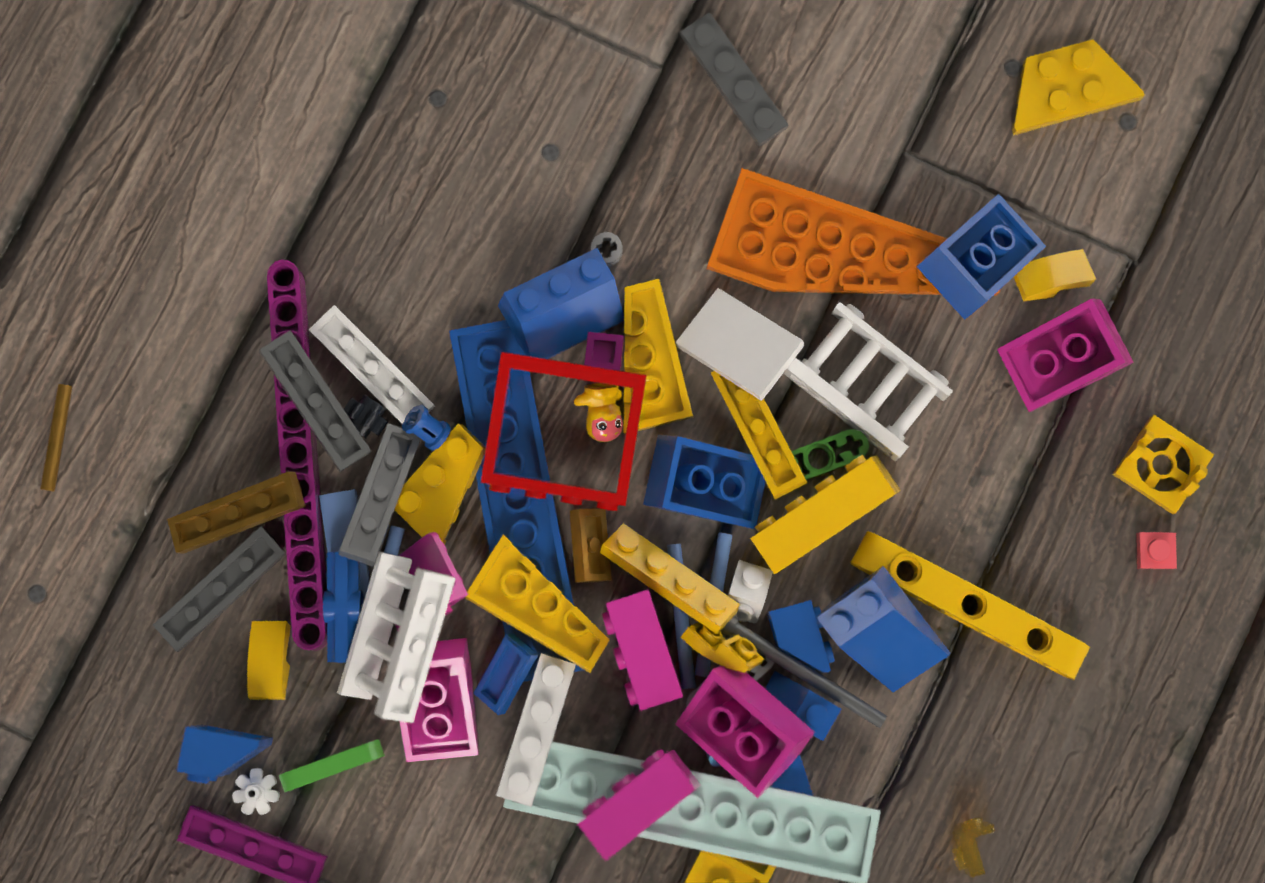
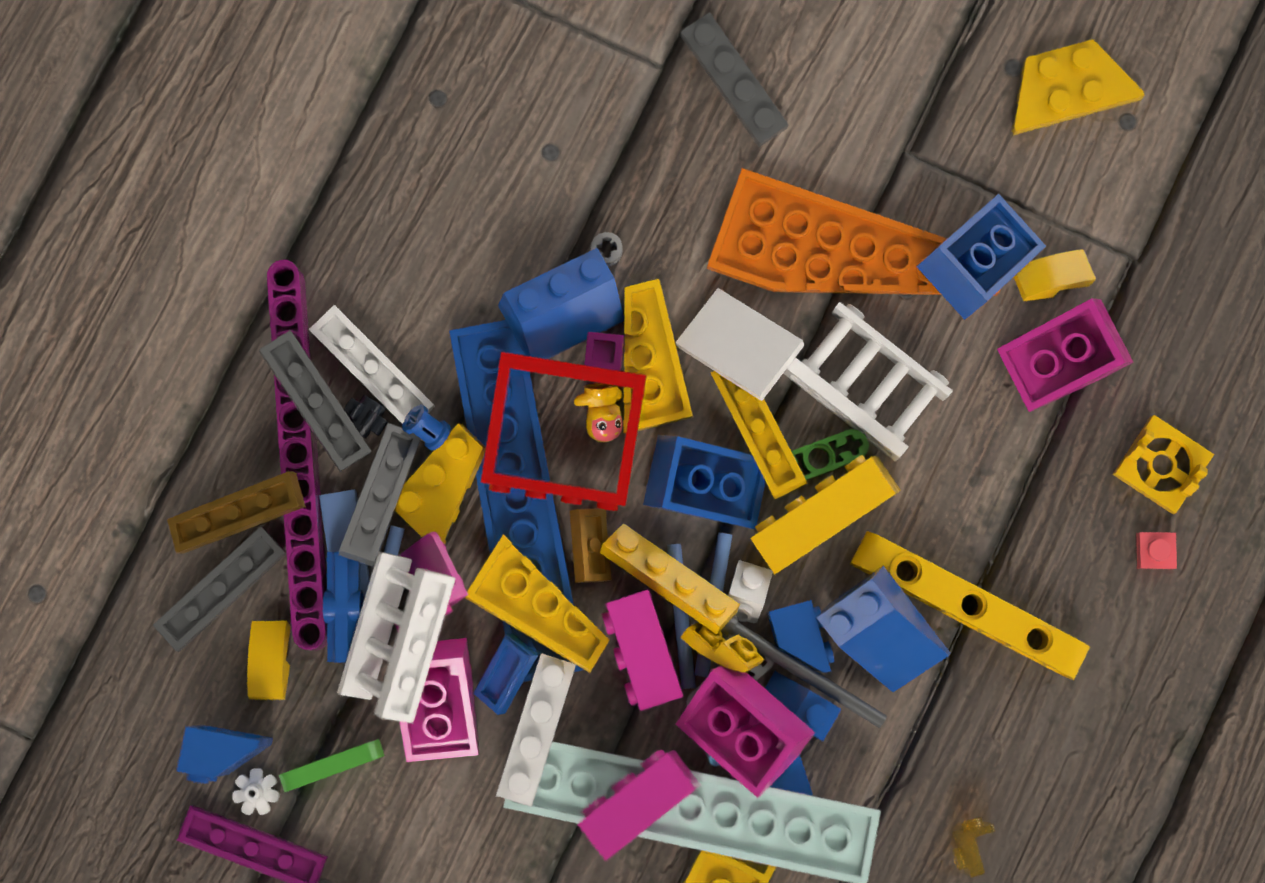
(56, 437): pearl gold bar -> none

